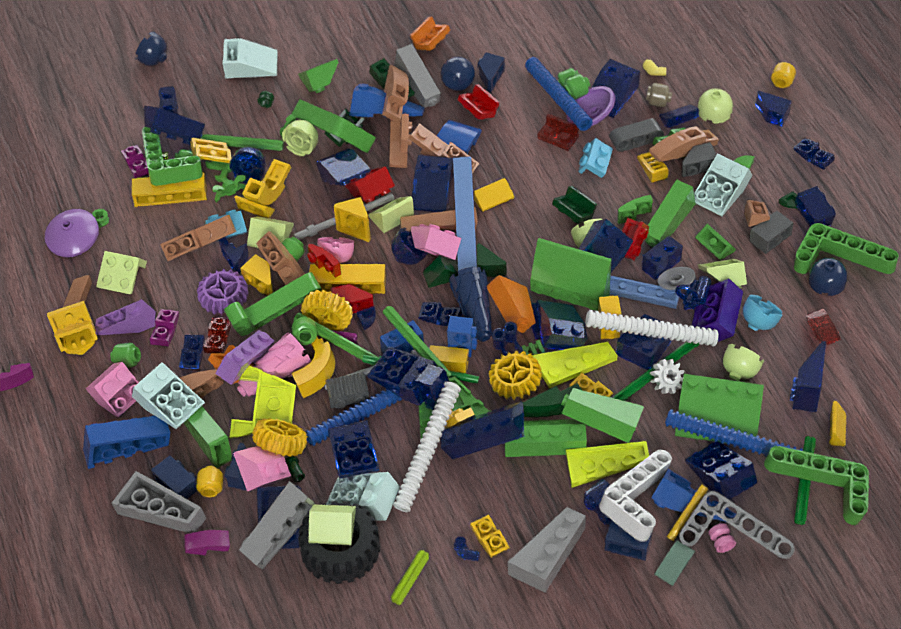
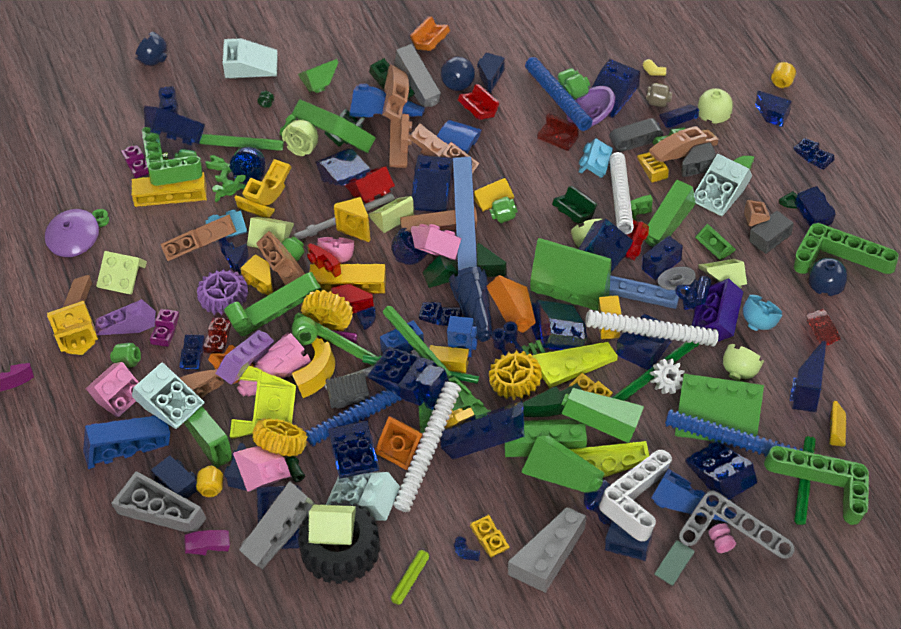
(210, 150): yellow slope -> none
(398, 443): none -> orange slope
(503, 209): none -> bright green head
(561, 466): none -> bright green slope
(621, 193): none -> white piece
(687, 512): yellow bar -> none

